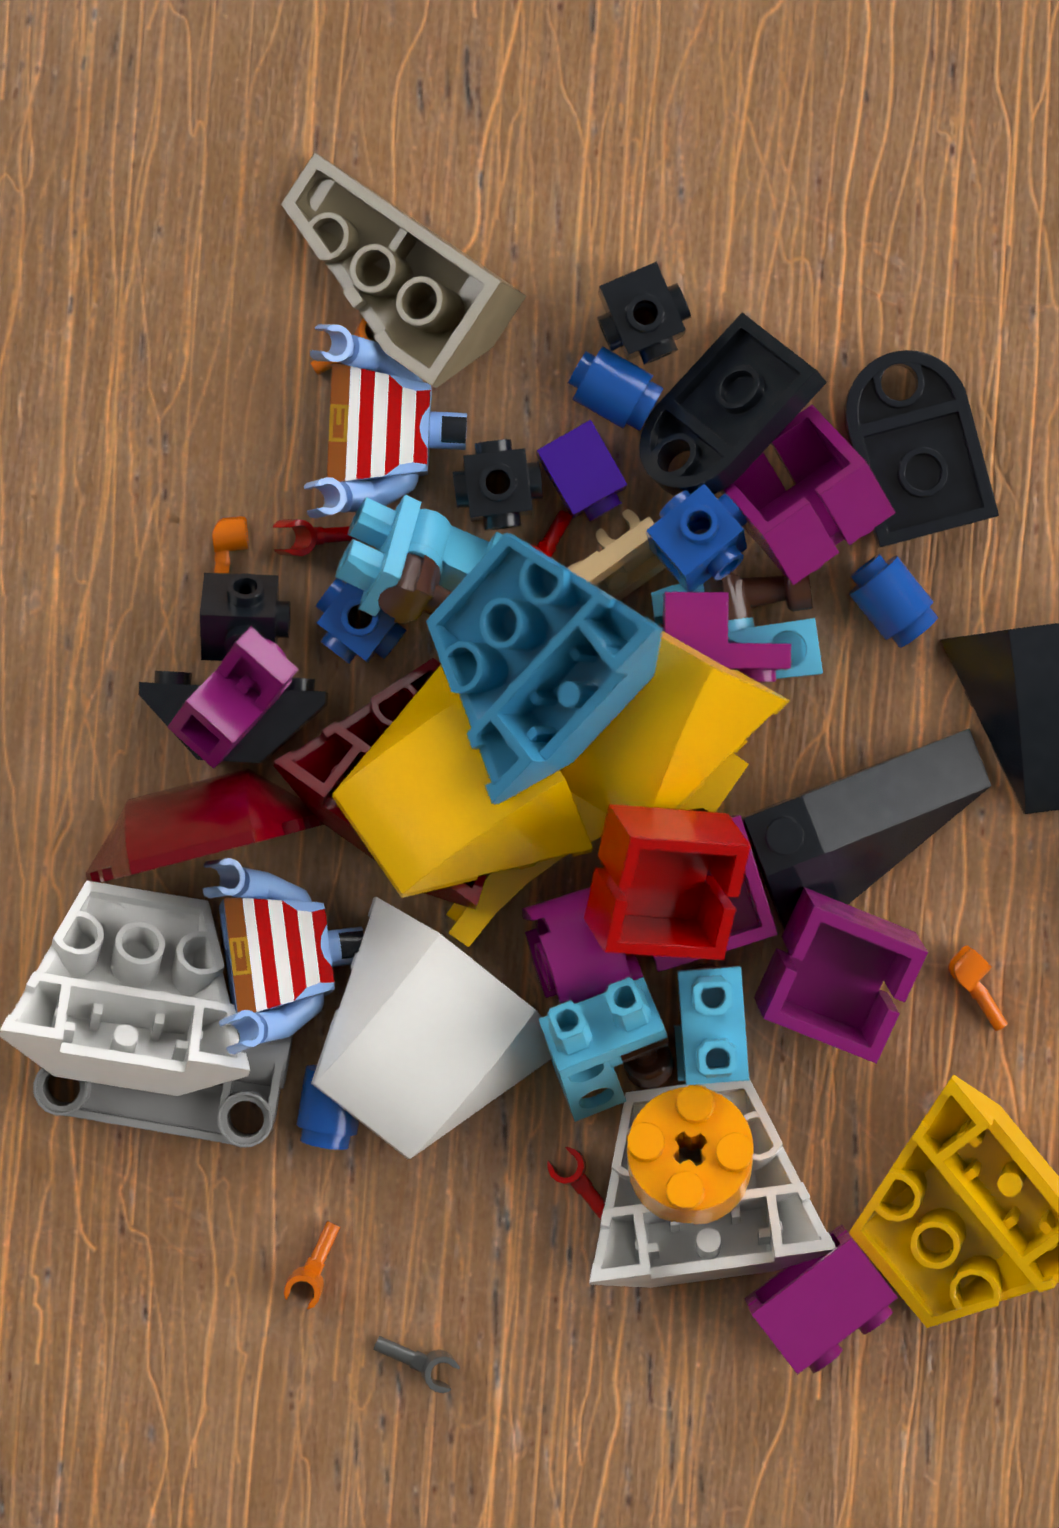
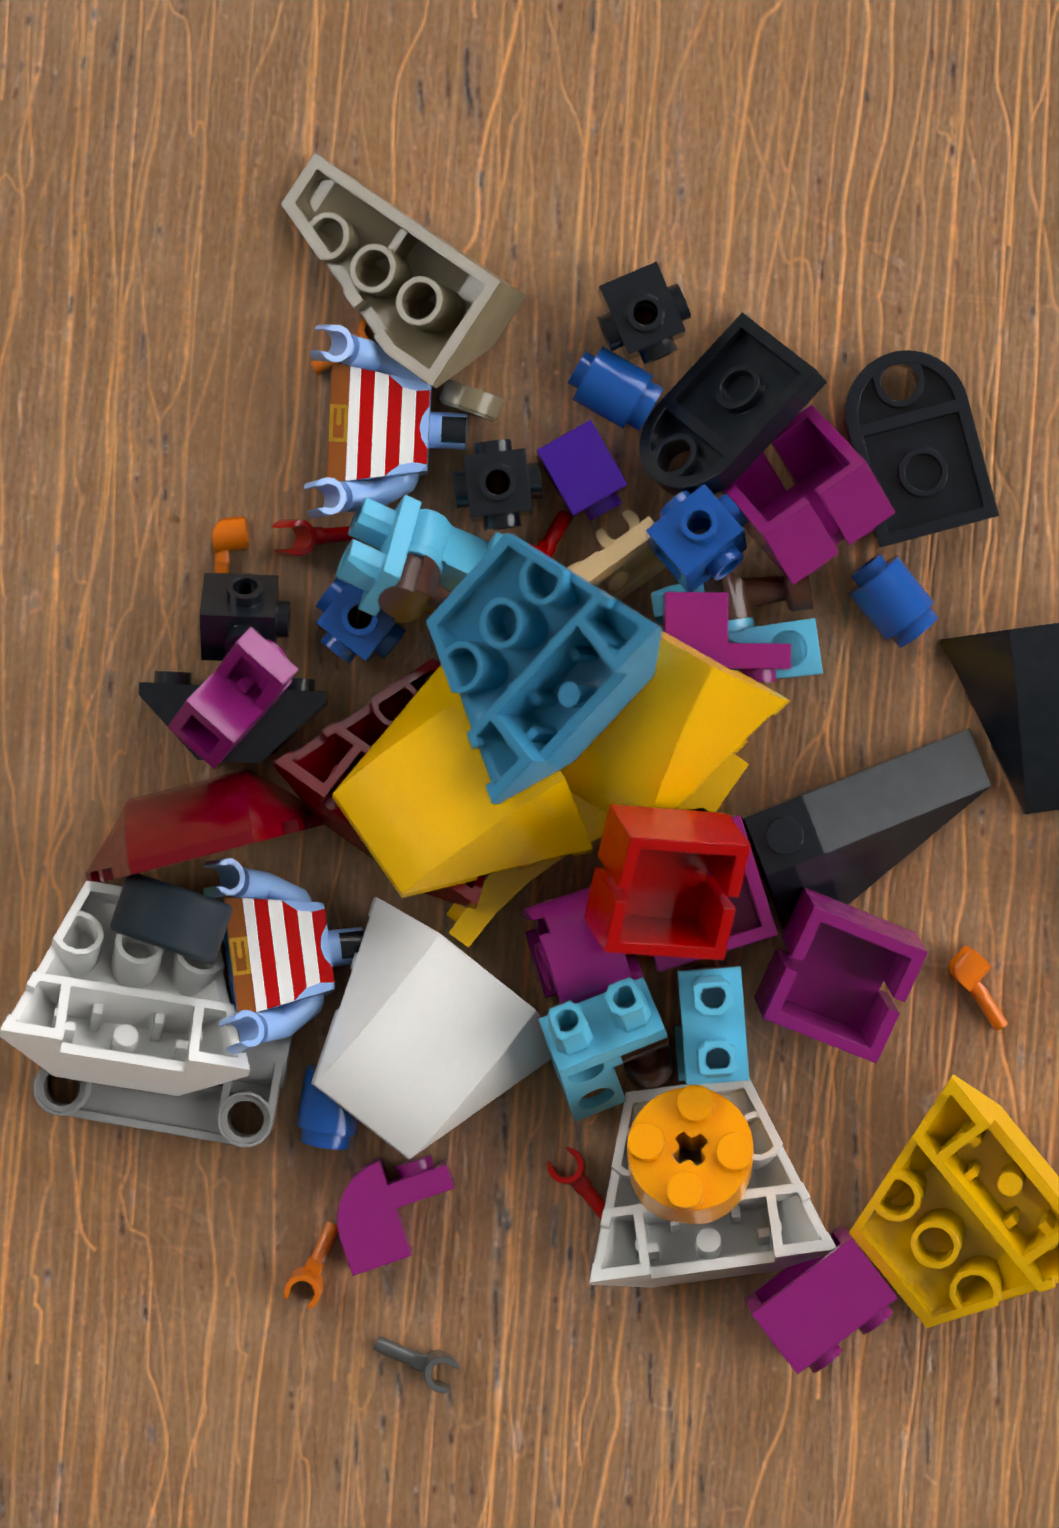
(171, 918): none -> black wheel
(370, 1212): none -> magenta brick
(471, 400): none -> dark tan tile

